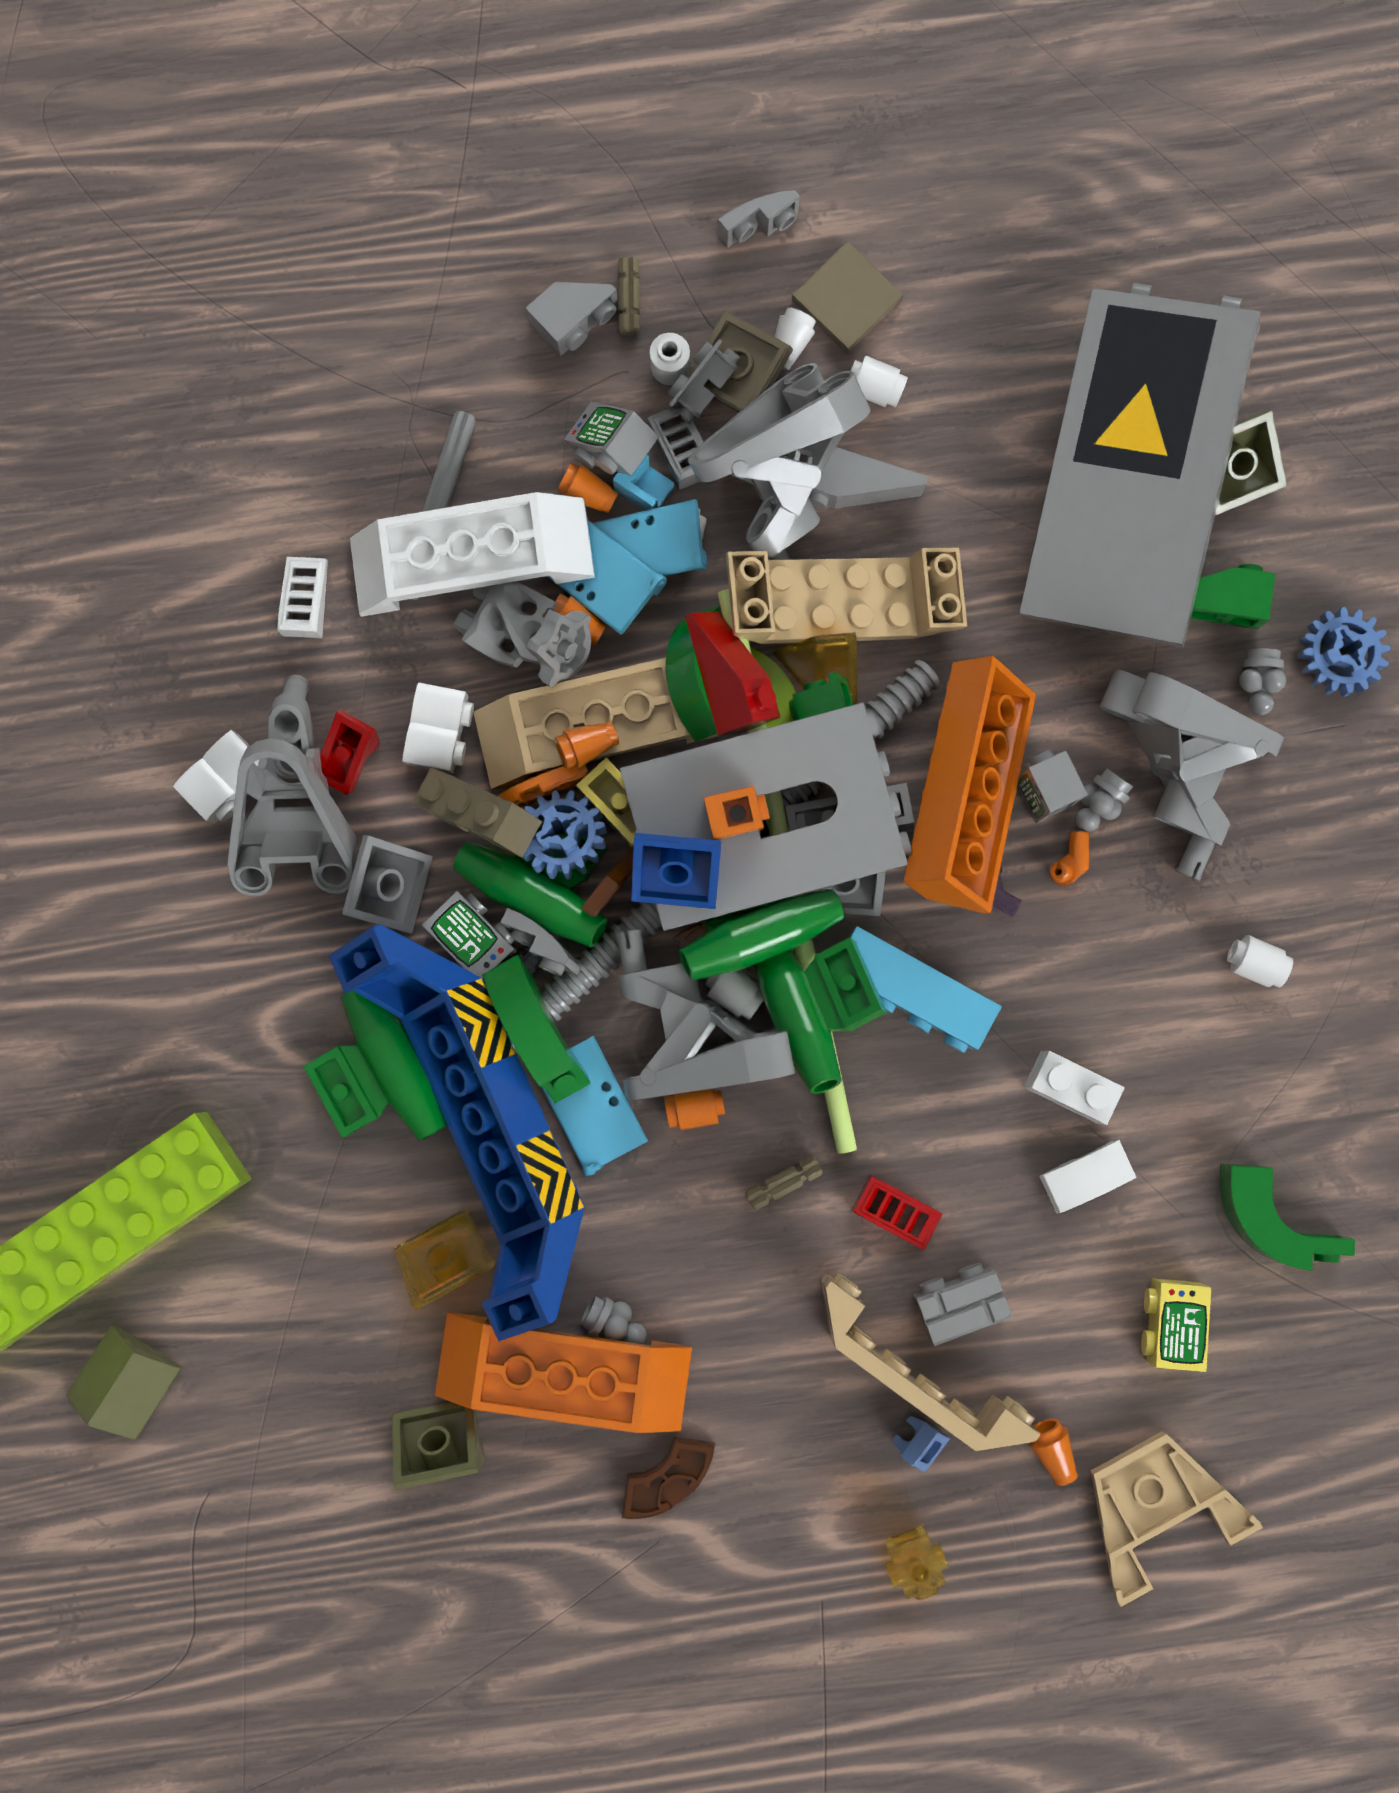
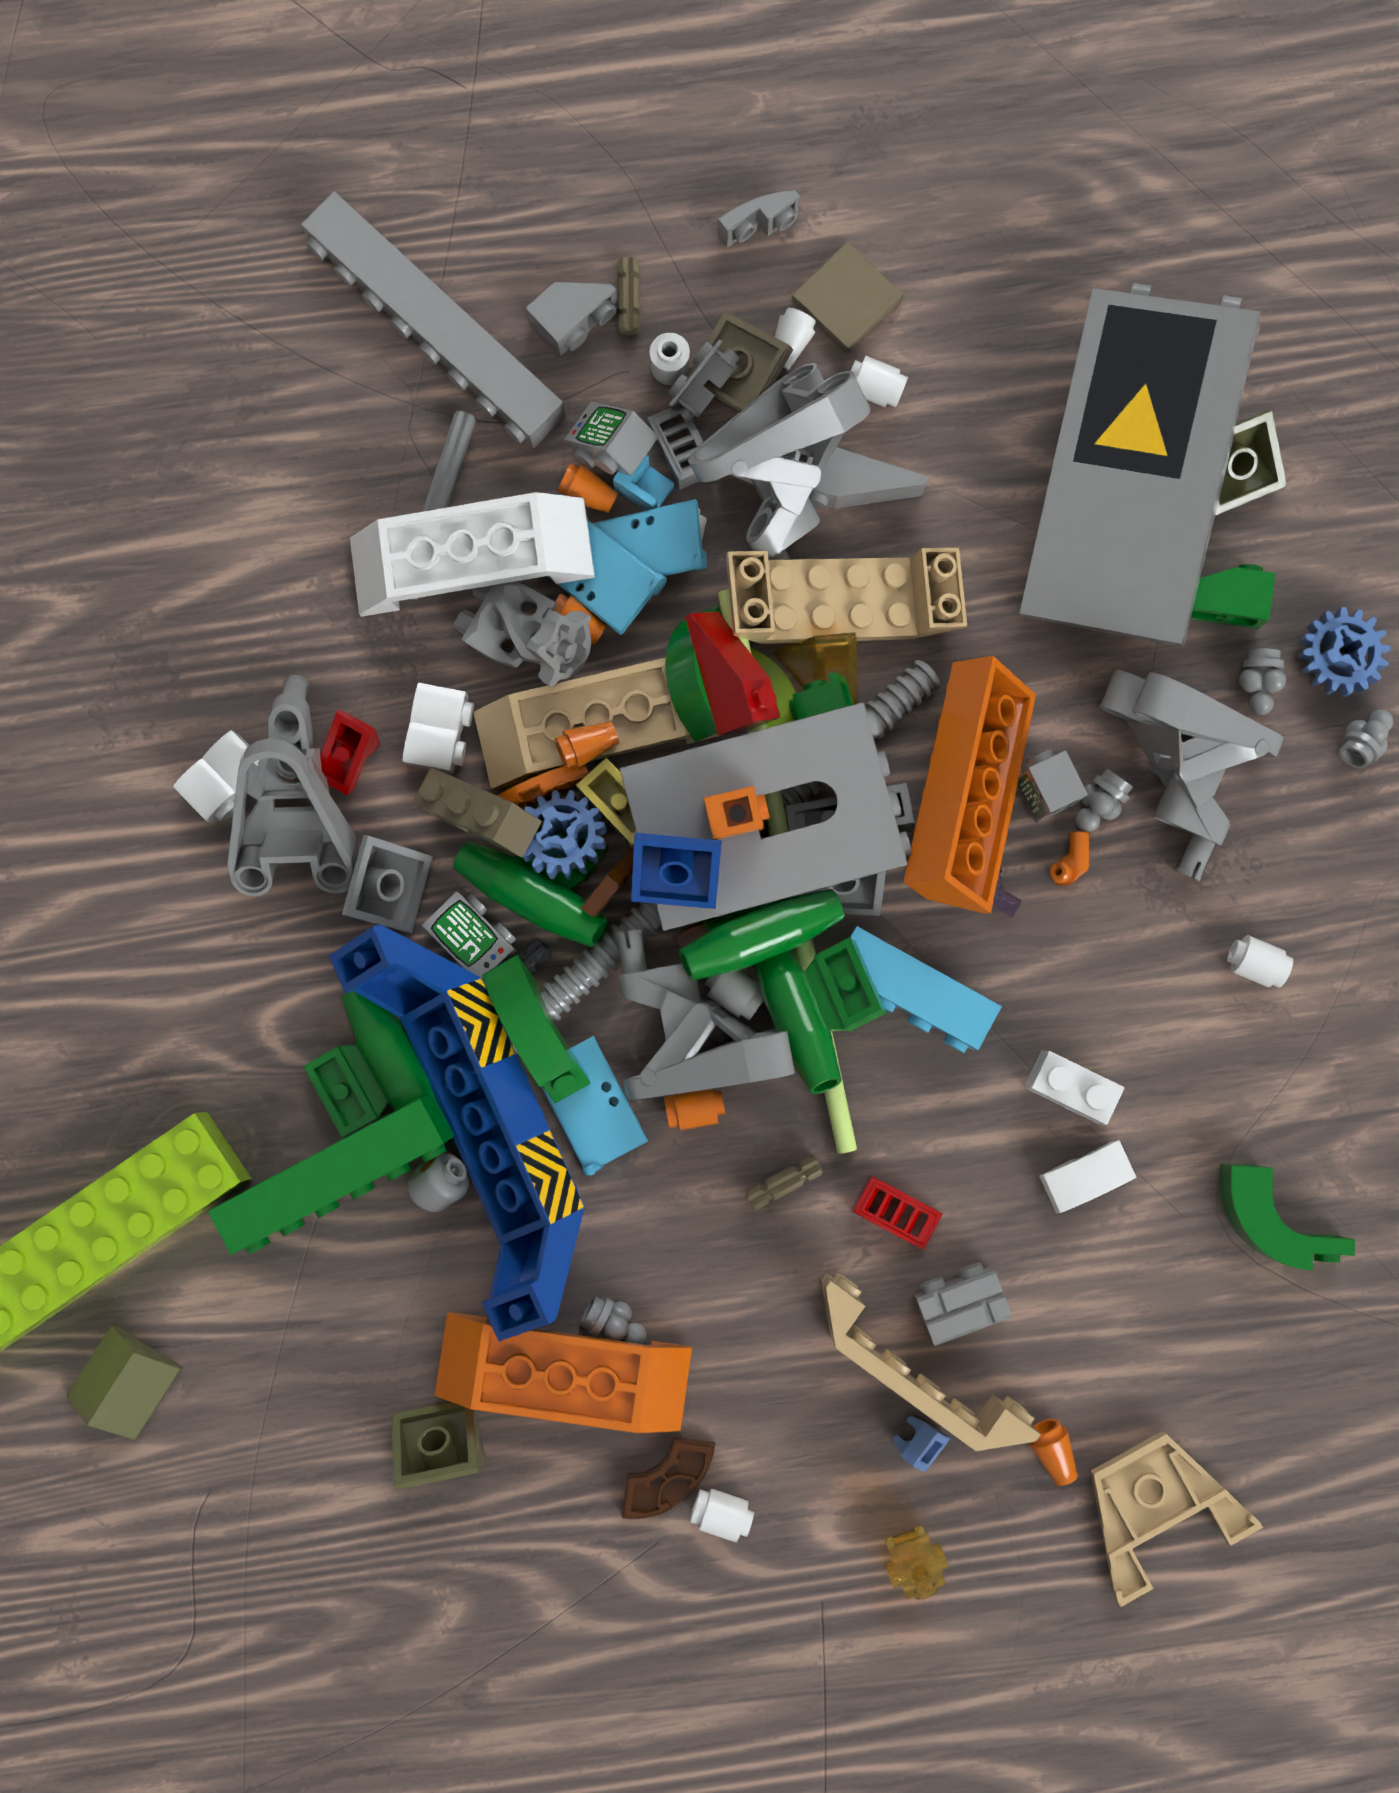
(303, 628): white slope -> none
(331, 1174): none -> green brick
(433, 320): none -> light grey brick
(438, 1182): none -> light grey head
(443, 1258): clear yellow slope -> none
(545, 947): light grey slope -> none
(721, 1514): none -> white brick
(1177, 1324): brick -> none
(1366, 740): none -> light grey piece

